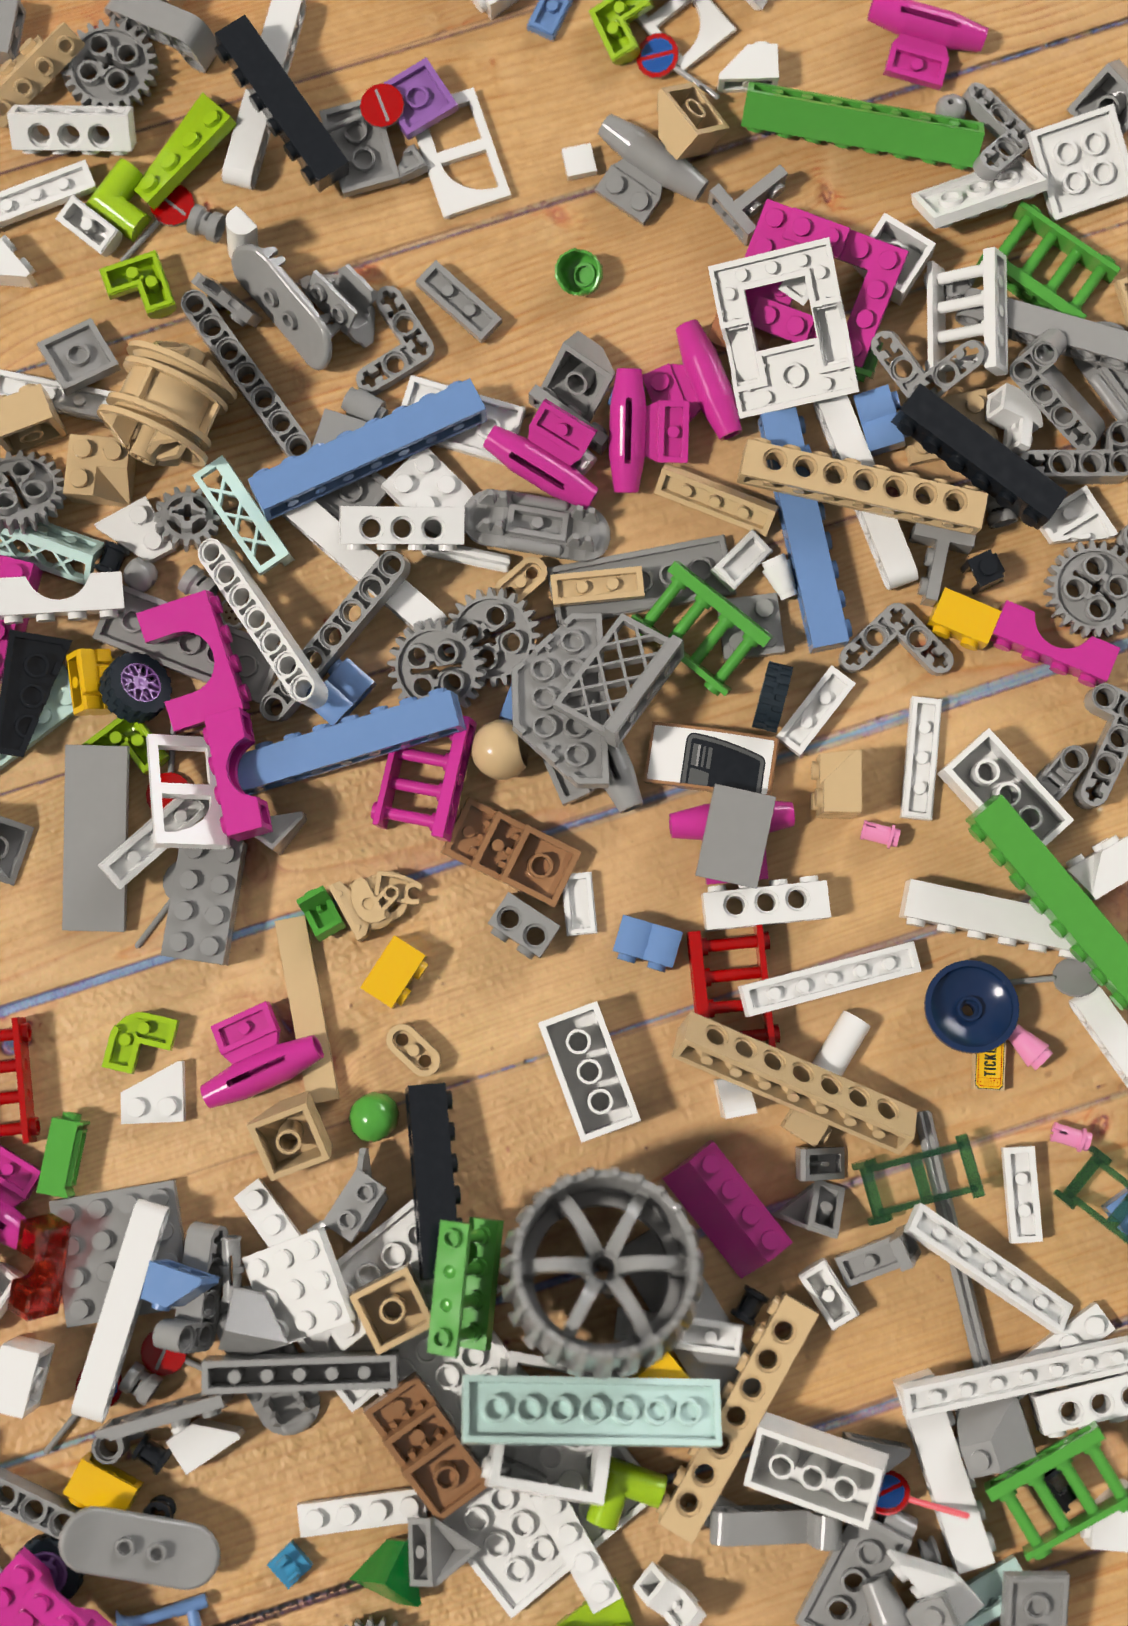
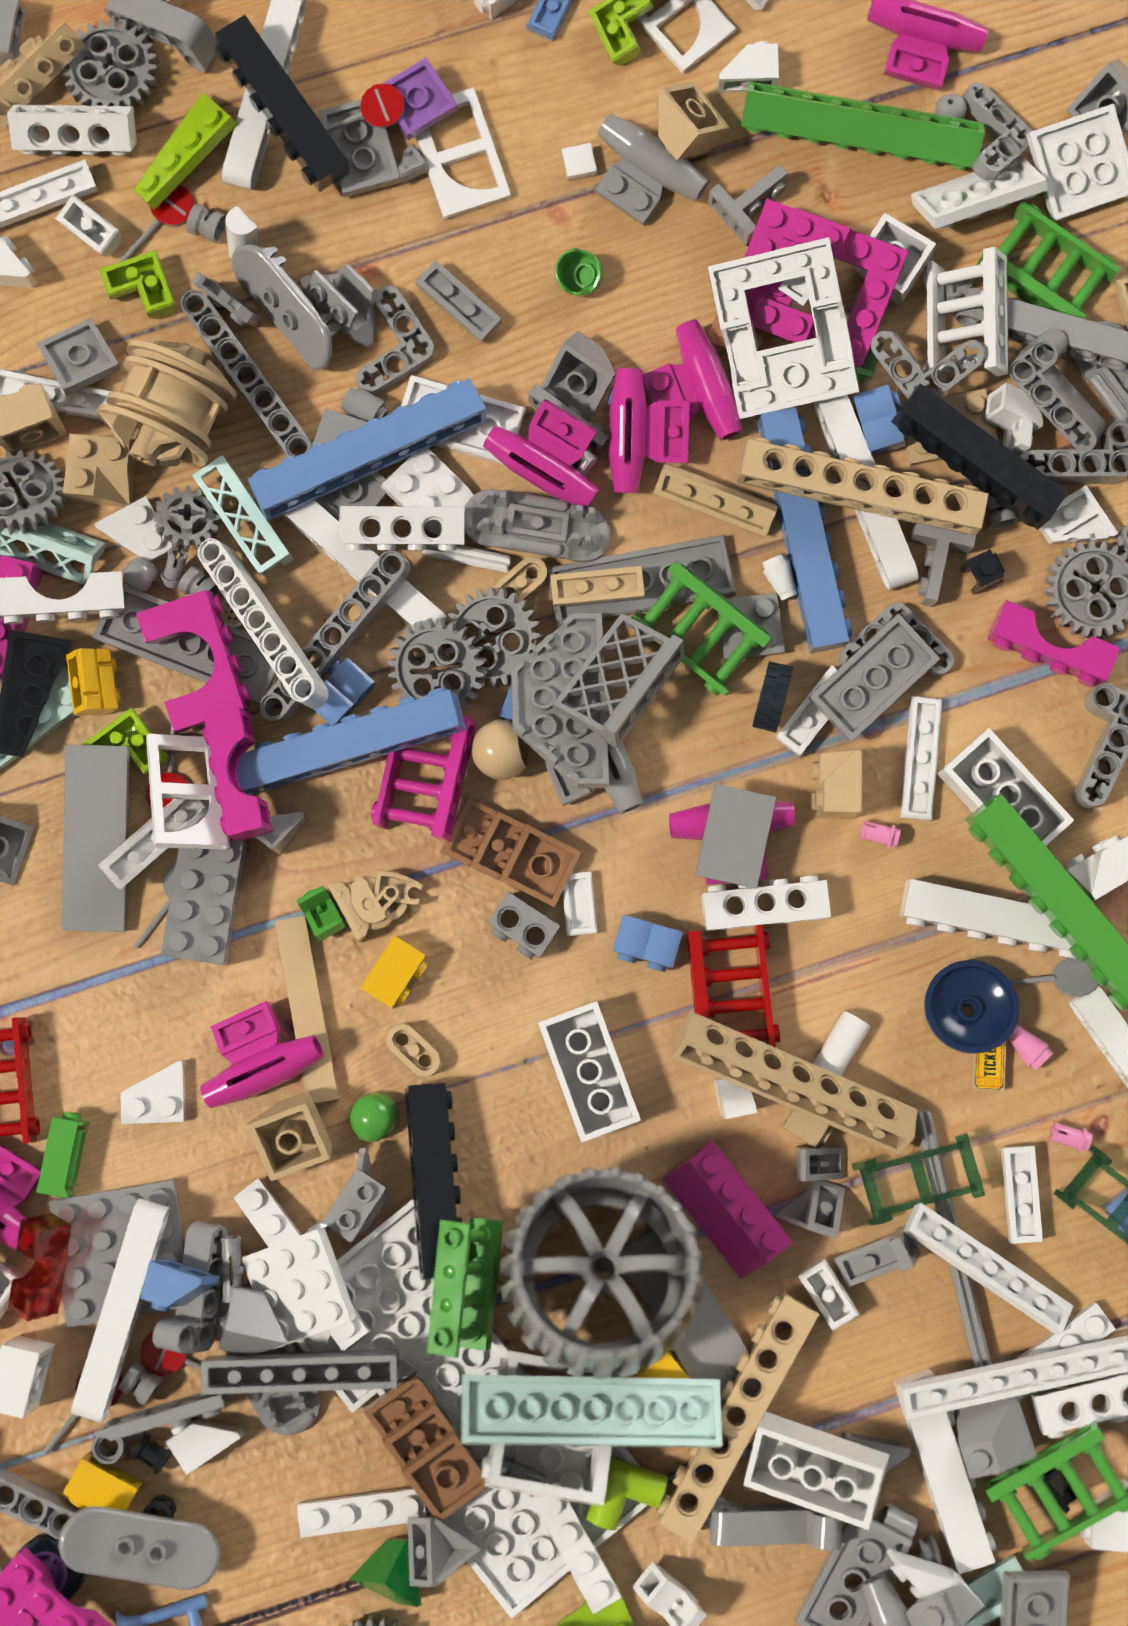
(112, 557): black bush -> none
(113, 198): lime brick -> none
(132, 1032): lime plate -> none
(134, 673): black wheel -> none
(174, 568): none -> light grey pin
(290, 1564): dark azure tile -> none
(392, 1308): tan brick -> none
(660, 57): piece -> none
(701, 1336): white tile -> none
(709, 756): slope -> none
(741, 560): white tile -> none
(749, 1305): black bush -> none
(829, 979): white plate -> none
(874, 678): none -> light grey plate
(896, 1495): piece -> none
(963, 620): yellow brick -> none
(1058, 776): light grey piece -> none

